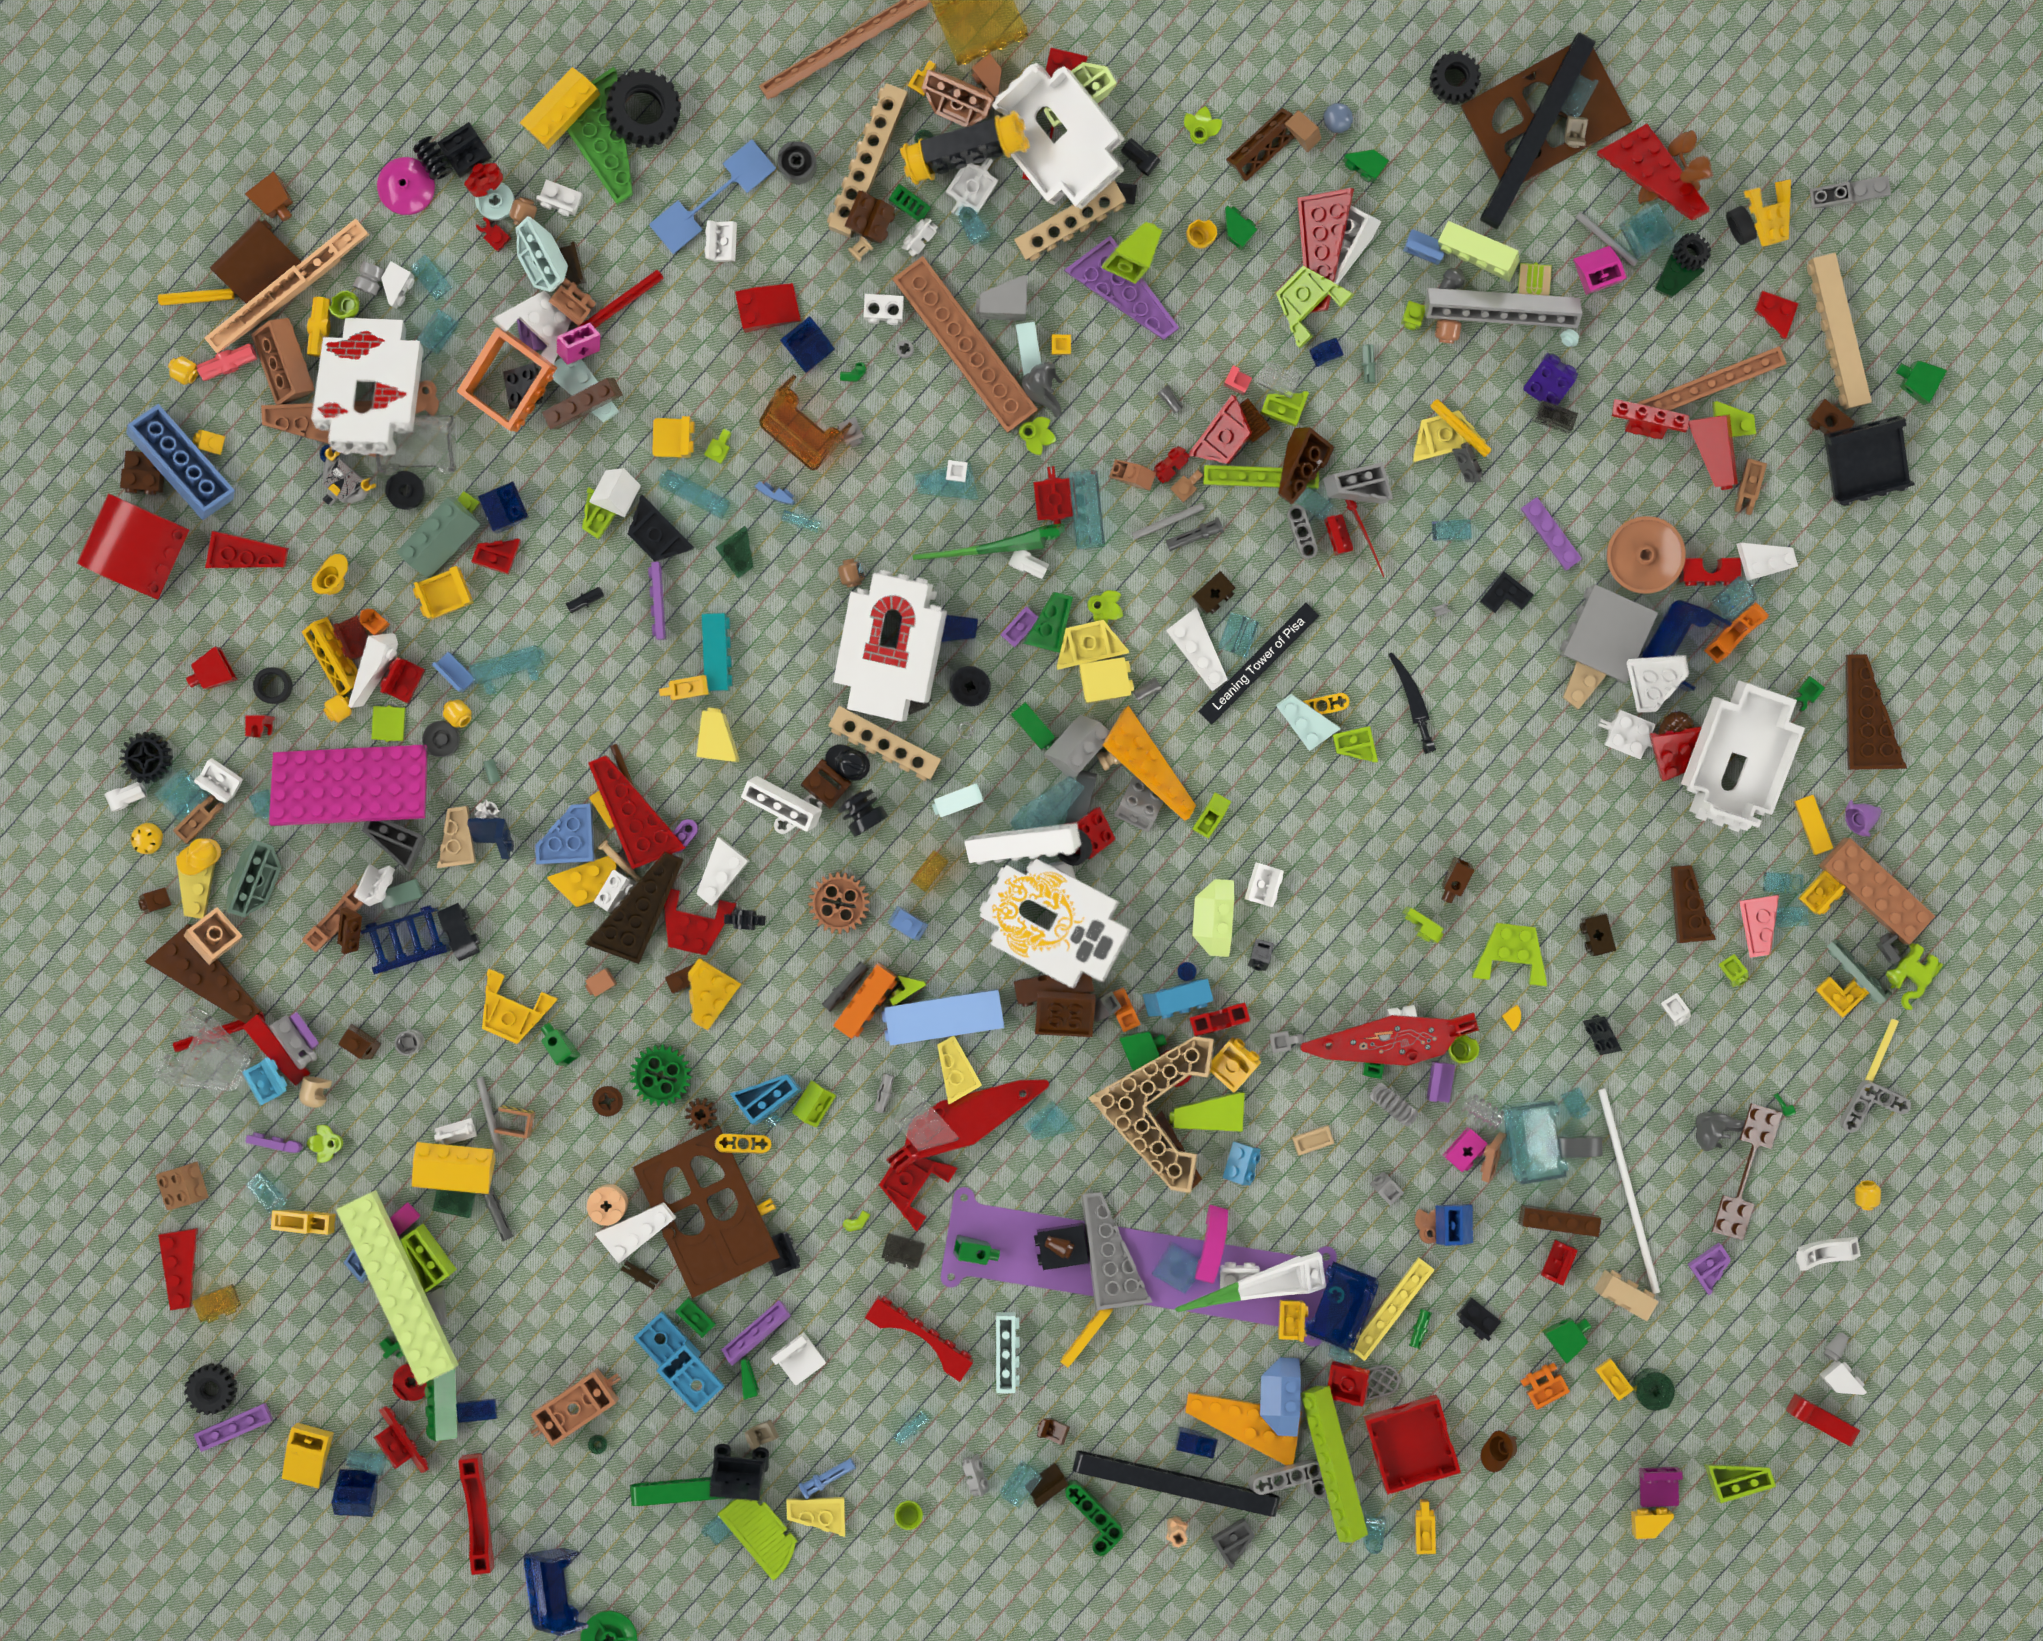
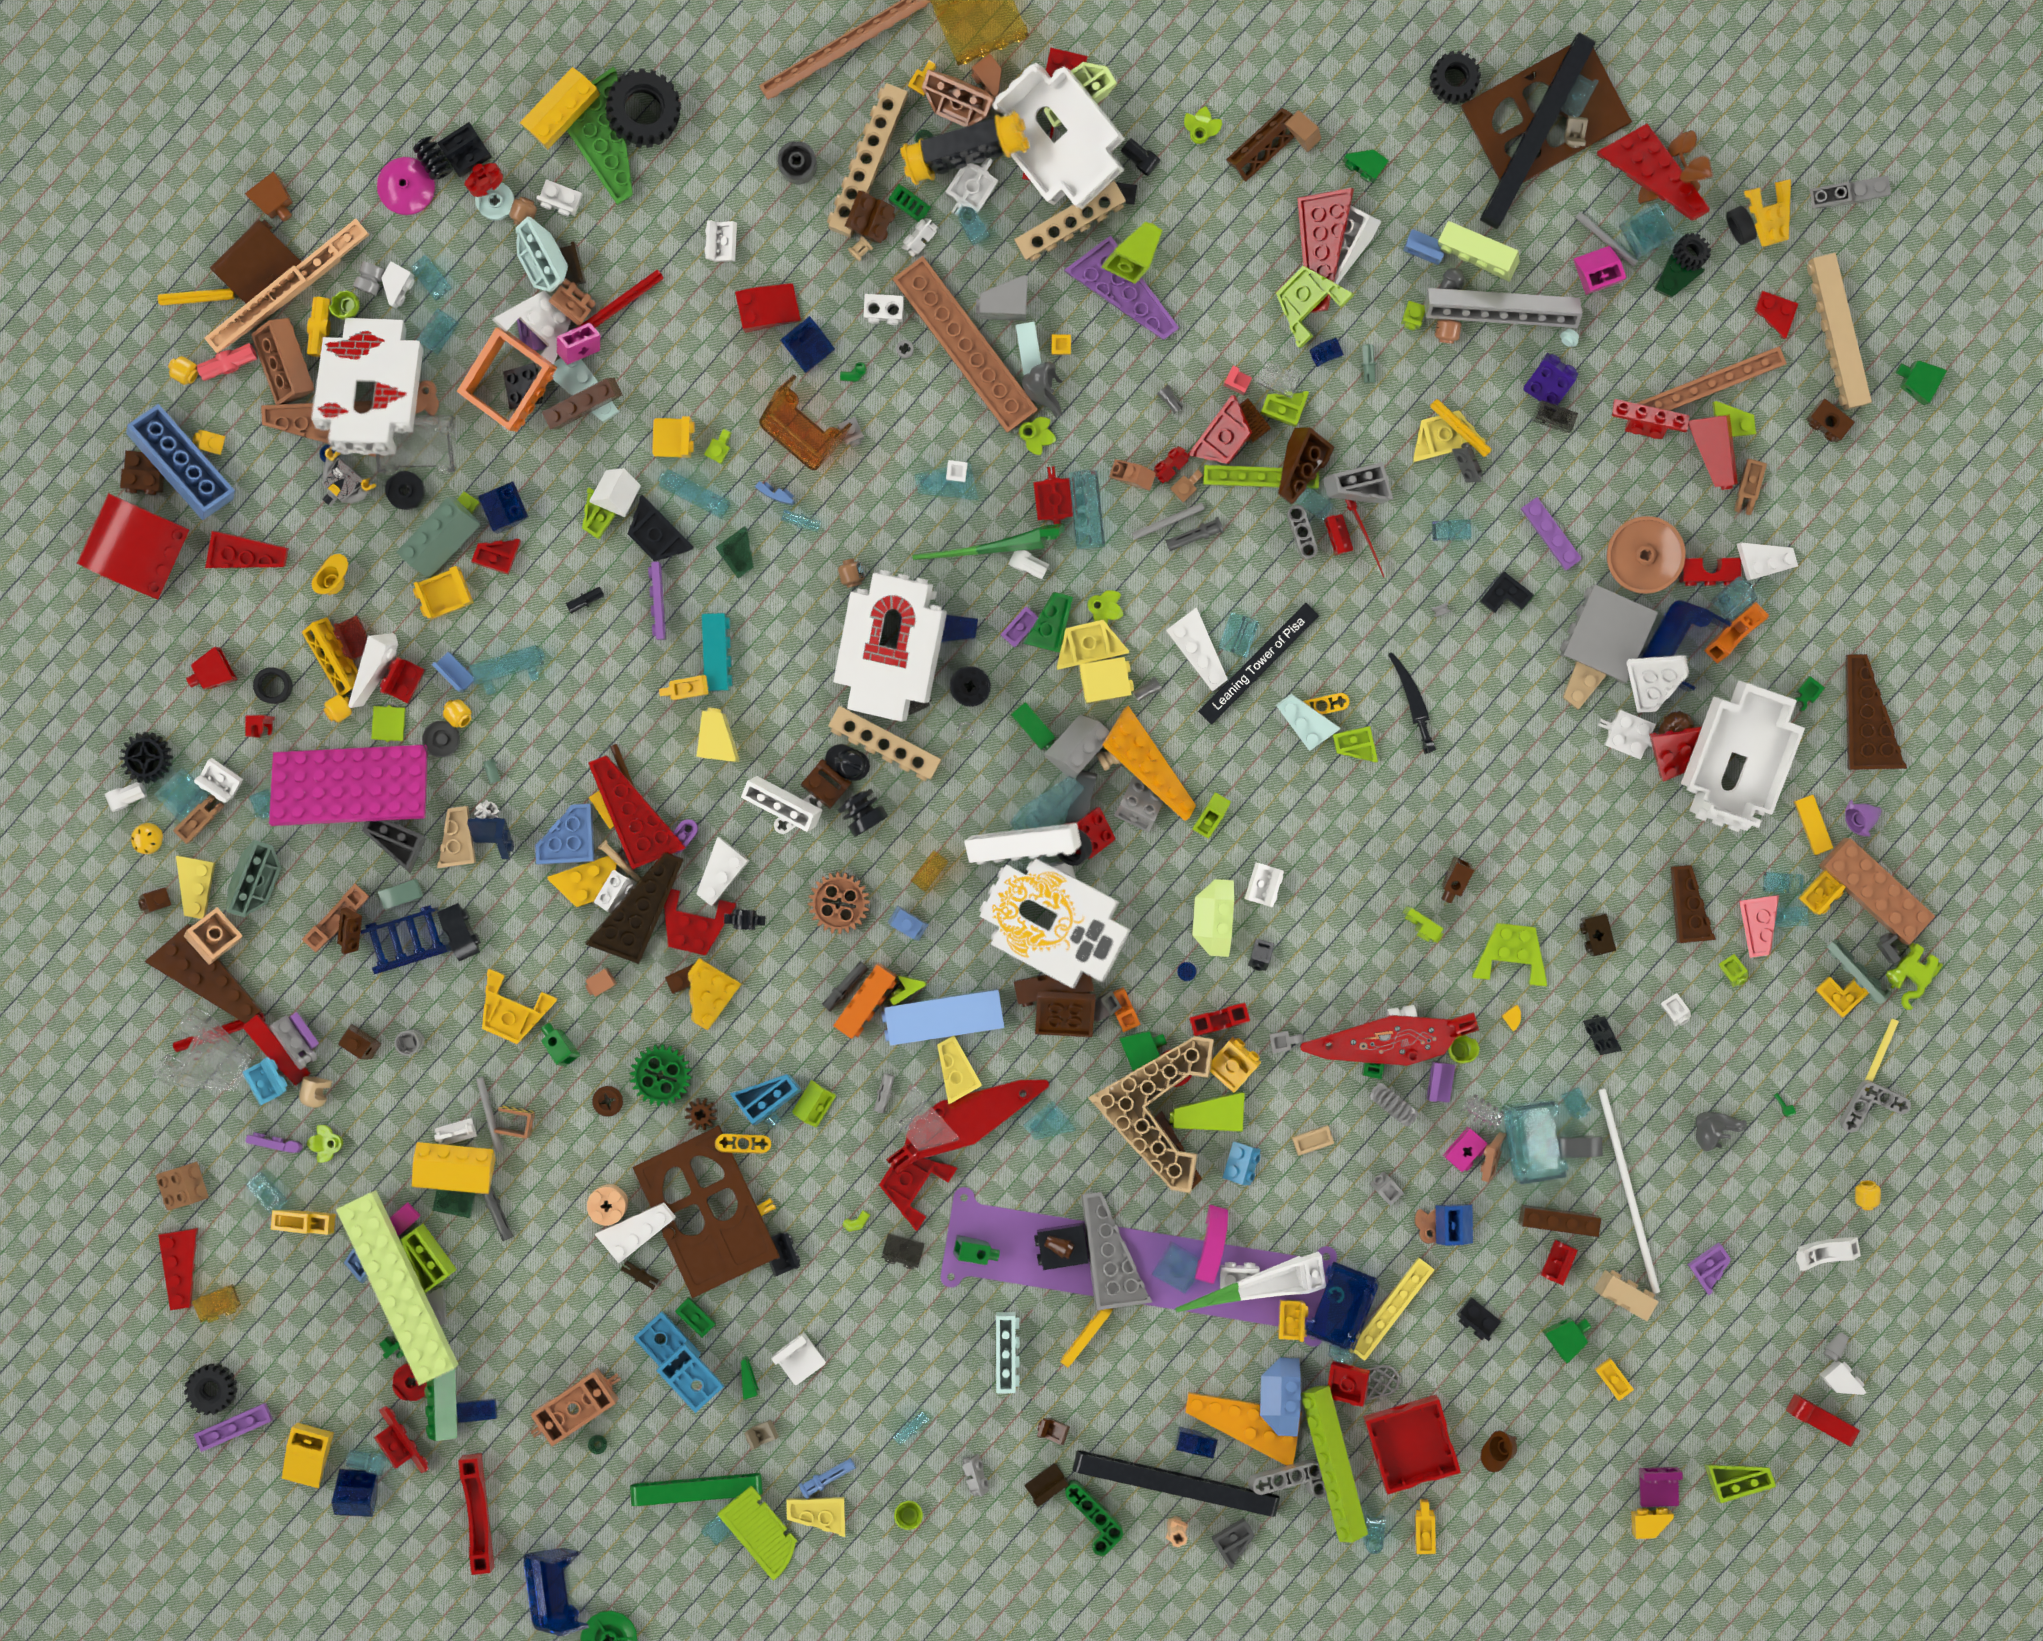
(198, 856): yellow piece -> none
(373, 621): orange plate -> none
(374, 884): white bracket -> none
(494, 236): red plate -> none
(677, 225): medium blue hinge -> none
(738, 1476): black piece -> none
(755, 1332): medium lavender plate -> none
(885, 1315): red arch -> none
(957, 800): light aqua slope -> none
(1020, 1484): clear light blue hinge -> none
(1178, 998): dark azure wedge -> none
(1201, 233): yellow hair -> none
(1202, 596): dark brown brick -> none
(1238, 229): green slope -> none
(1338, 117): sand blue hair -> none
(1420, 1329): green pin -> none
(1534, 279): piece -> none
(1547, 1391): orange plate -> none
(1659, 1398): clear green brick -> none
(1734, 1212): hinge -> none
(1868, 460): black panel -> none

